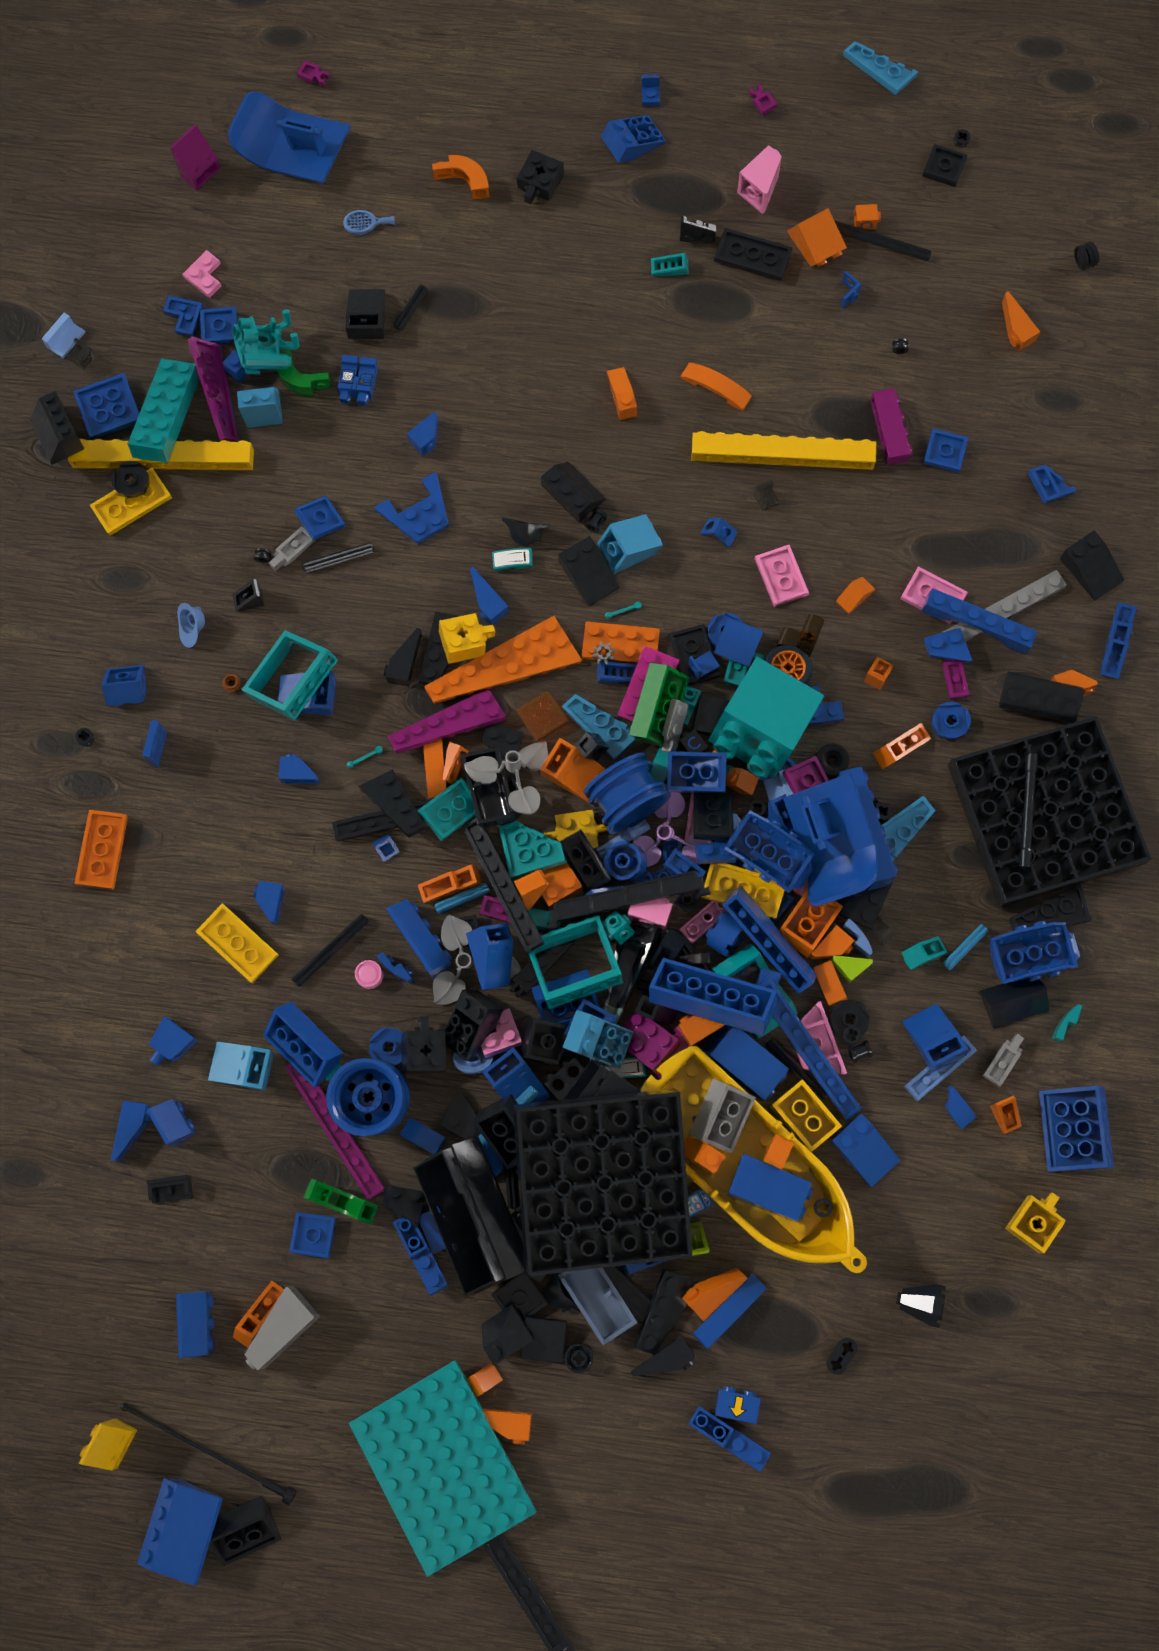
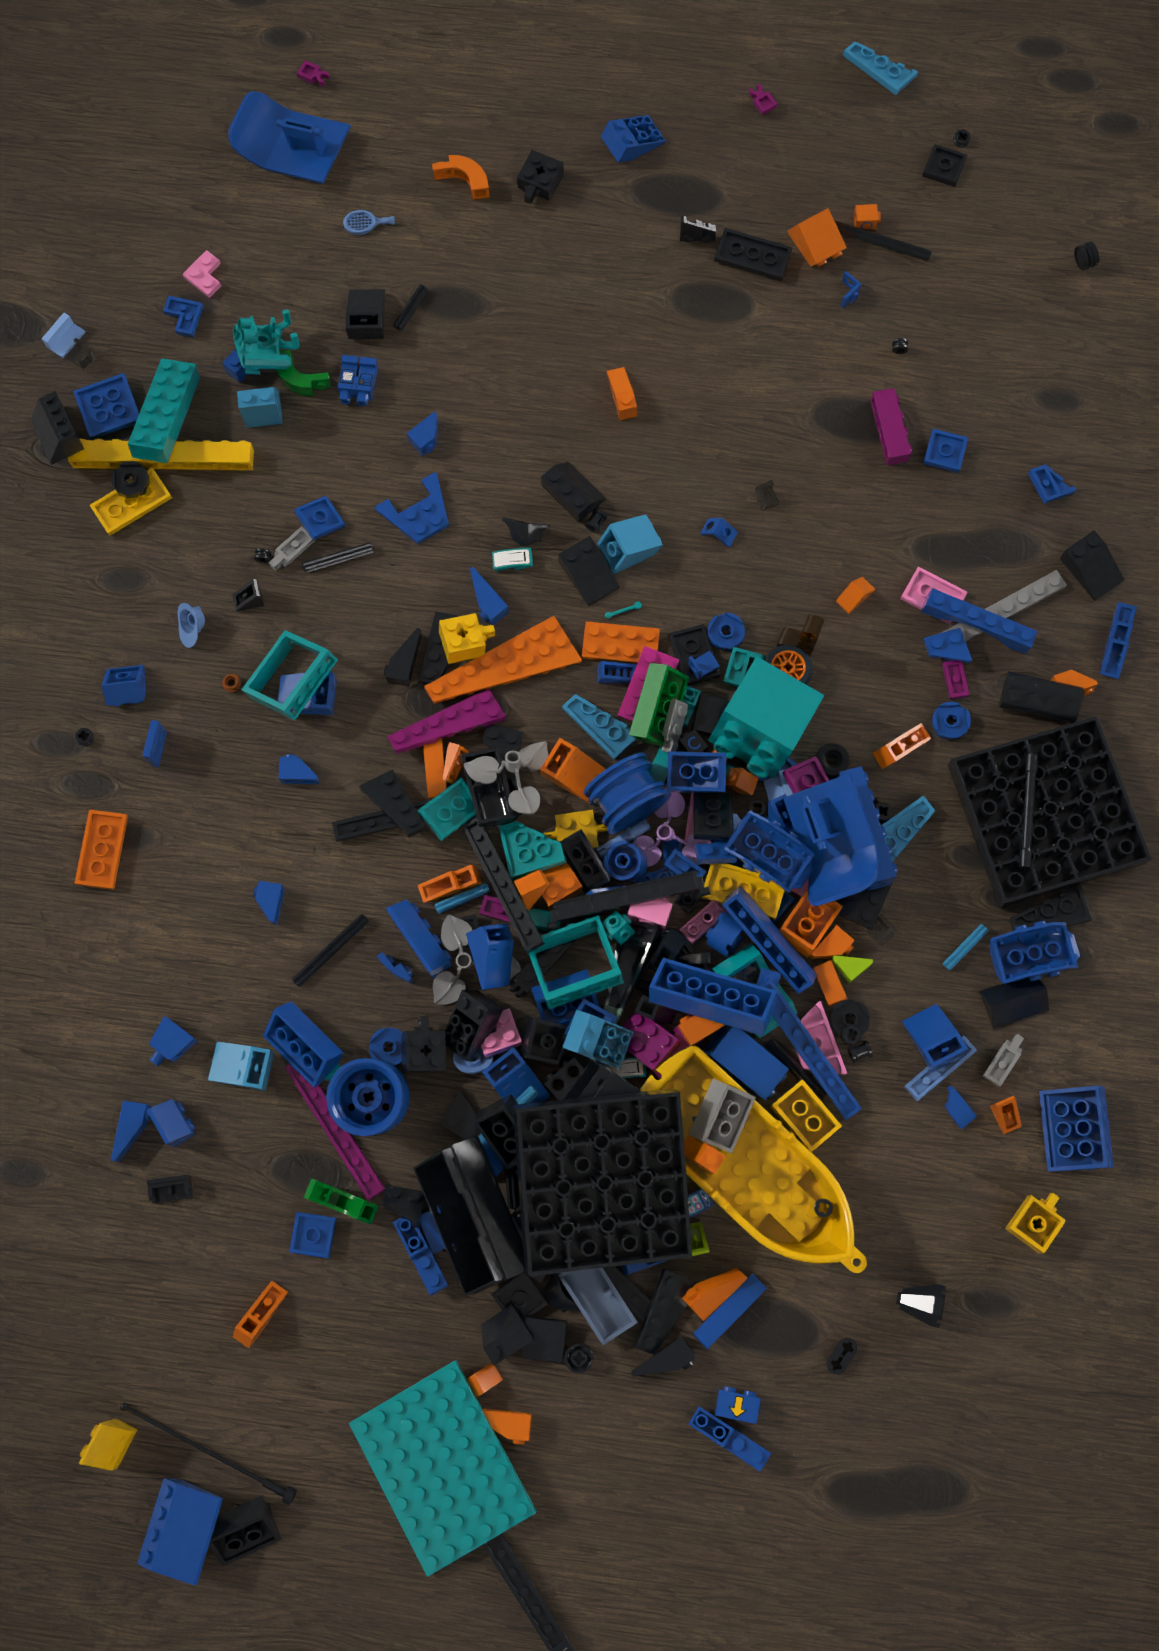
(194, 158): magenta slope -> none
(195, 1324): blue slope -> none
(214, 381): magenta wing -> none
(218, 324): blue plate -> none
(237, 943): yellow plate -> none
(284, 1324): light grey slope -> none
(369, 974): bright pink wheel -> none
(378, 750): teal hinge -> none
(385, 847): blue slope -> none
(423, 1136): blue slope -> none
(542, 716): clear orange plate -> none
(591, 746): black brick -> none
(600, 657): light grey gear -> none
(650, 89): blue slope -> none
(670, 271): teal slope -> none
(717, 383): orange slope -> none
(738, 642): blue slope -> none
(759, 178): bright pink slope -> none
(770, 1188): blue slope -> none
(778, 1151): orange slope -> none
(781, 575): bright pink tile -> none
(783, 450): yellow brick -> none
(827, 712): blue plate -> none
(862, 943): medium blue slope -> none
(865, 1150): blue slope -> none
(878, 673): orange slope -> none
(924, 952): teal slope -> none
(1019, 326): orange slope -> none
(1068, 1019): teal slope -> none

